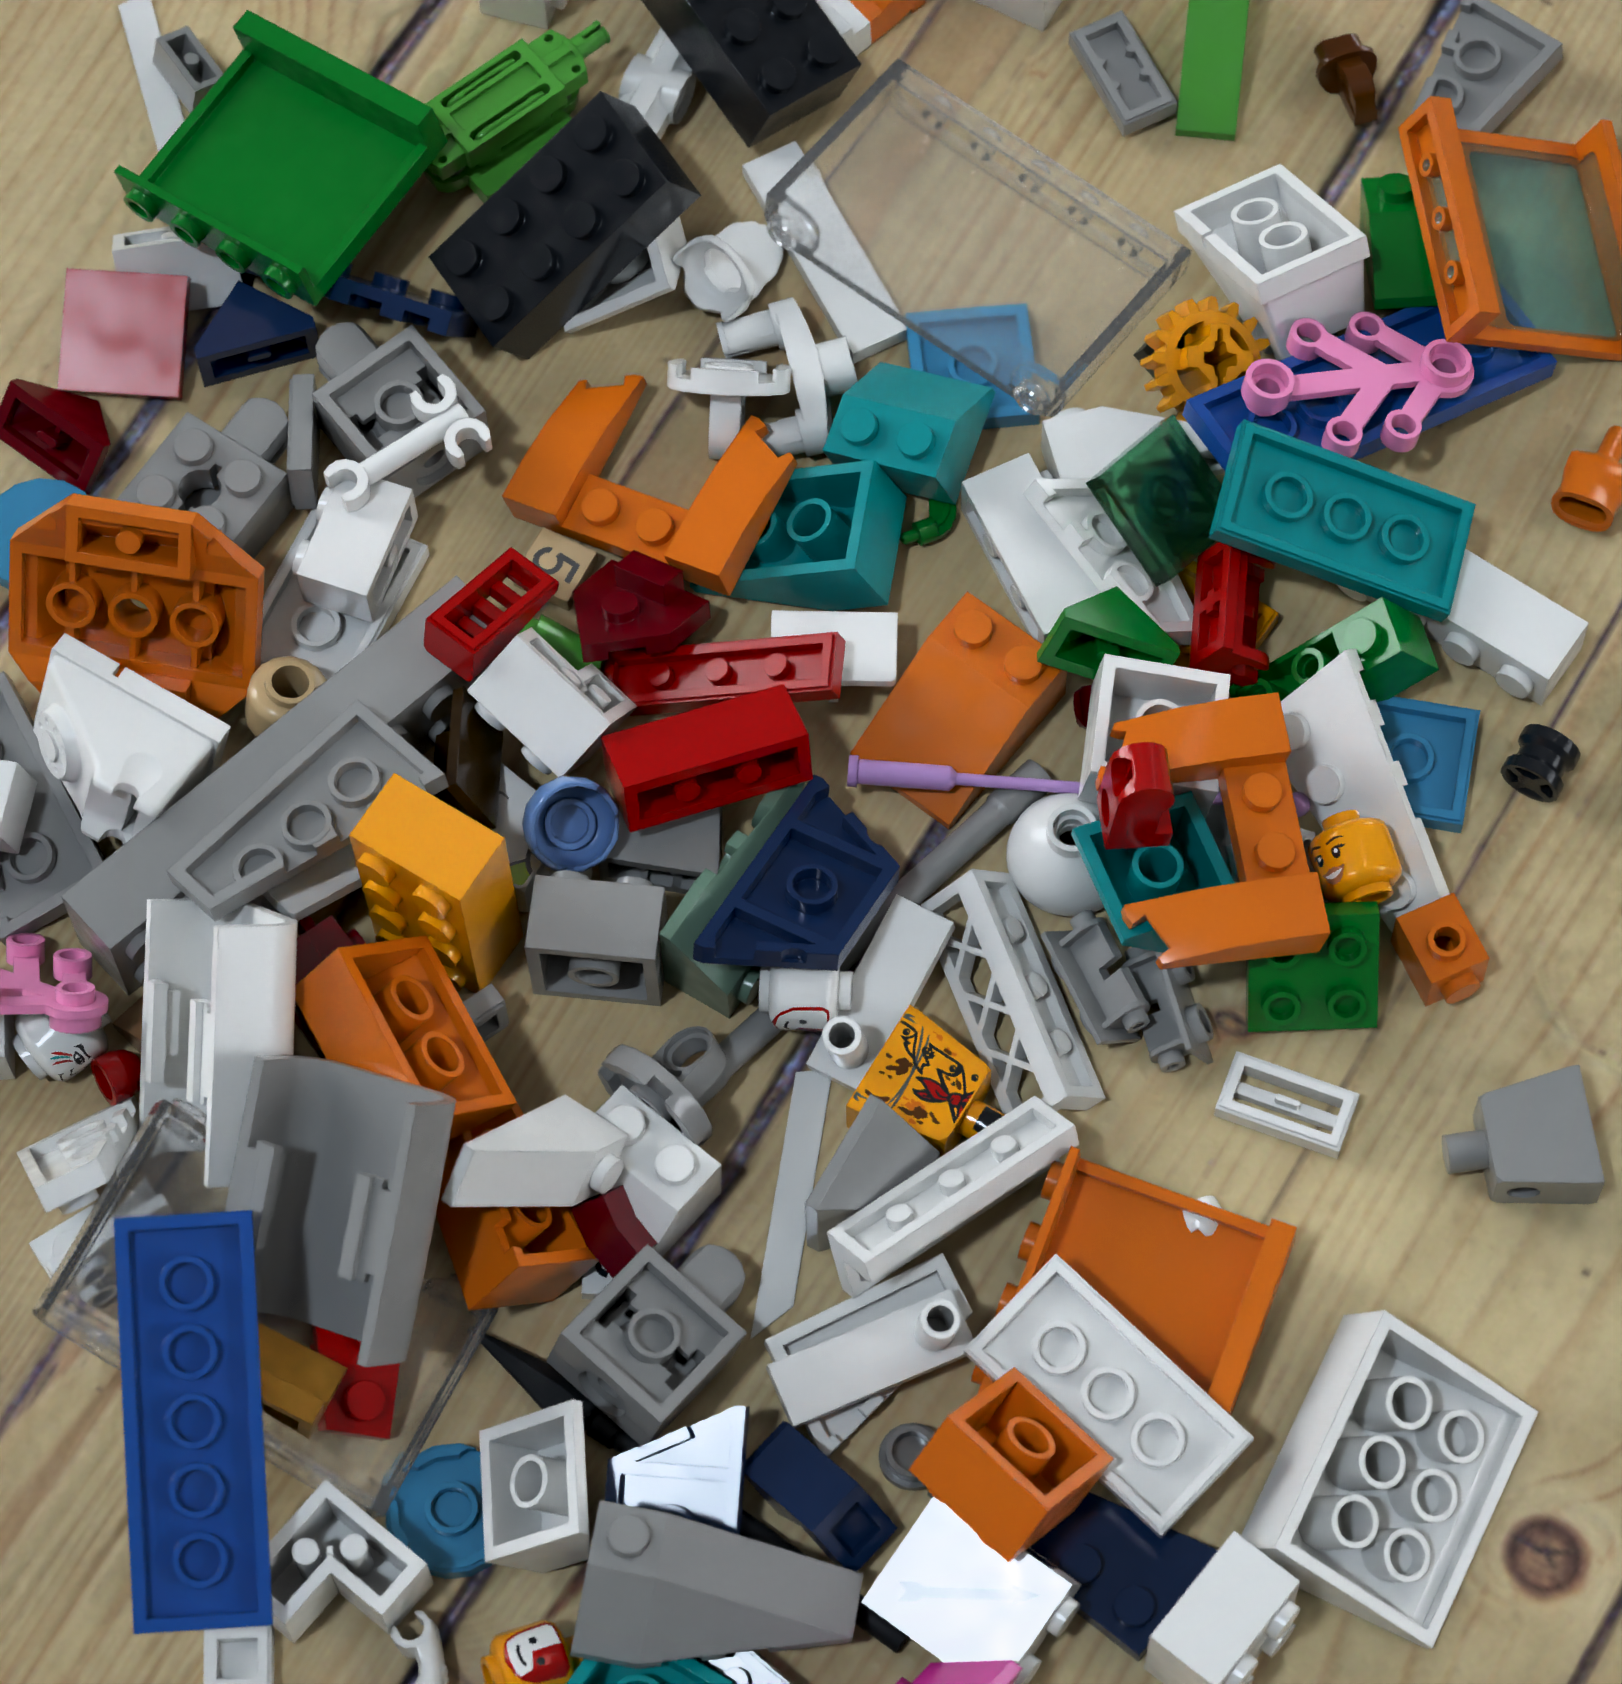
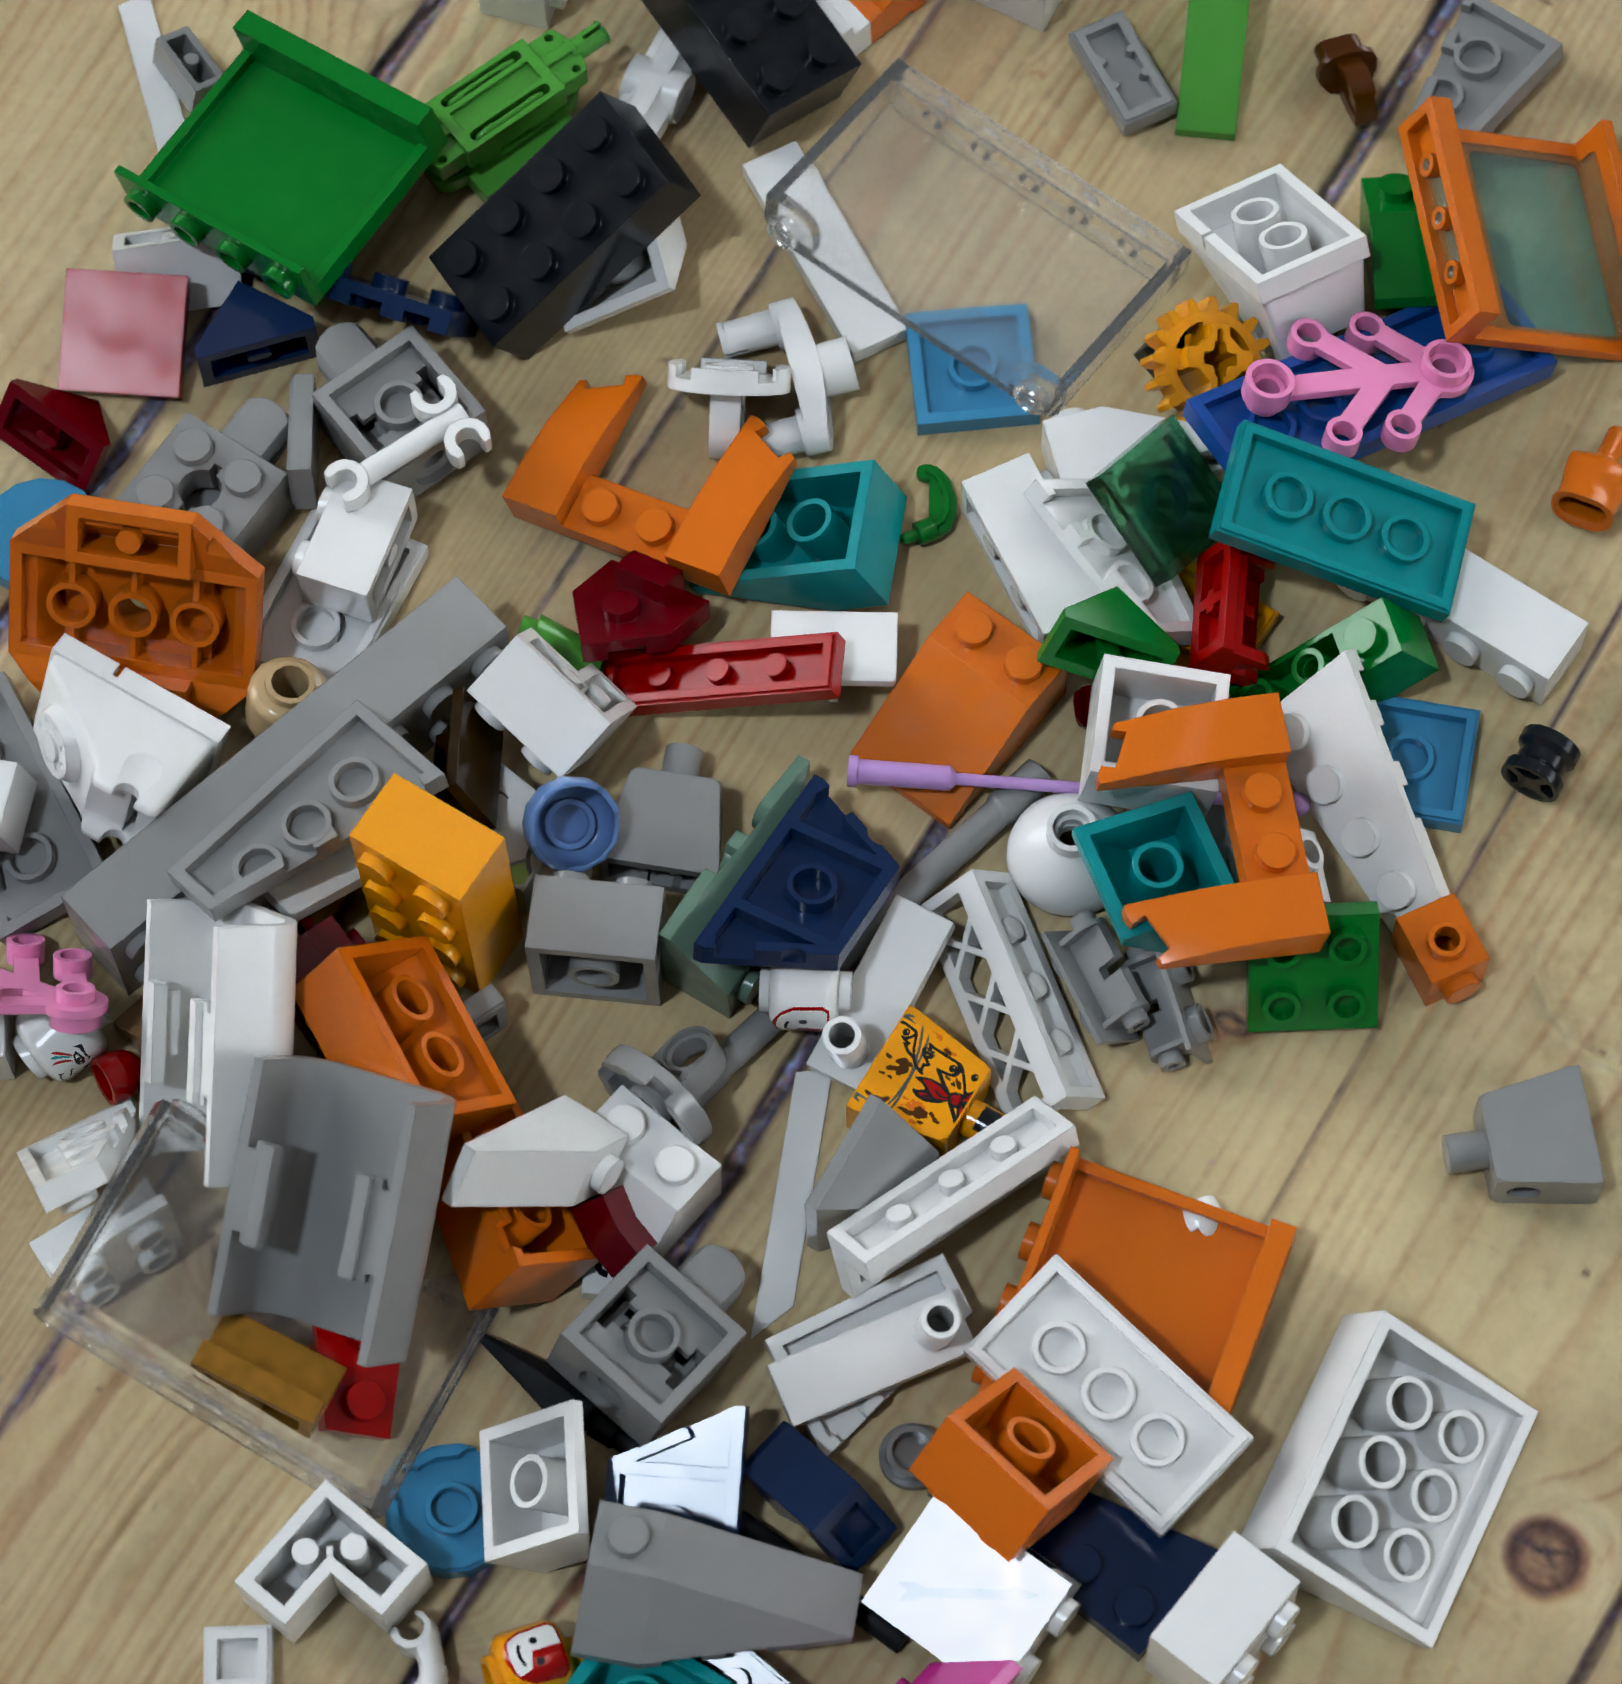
(193, 1422): blue plate -> none
(466, 645): red slope -> none
(564, 561): tan tile -> none
(707, 757): red brick -> none
(729, 268): white piece -> none
(913, 426): teal slope -> none
(1136, 797): red leg -> none
(1280, 1127): white tile -> none
(1355, 858): light orange head -> none

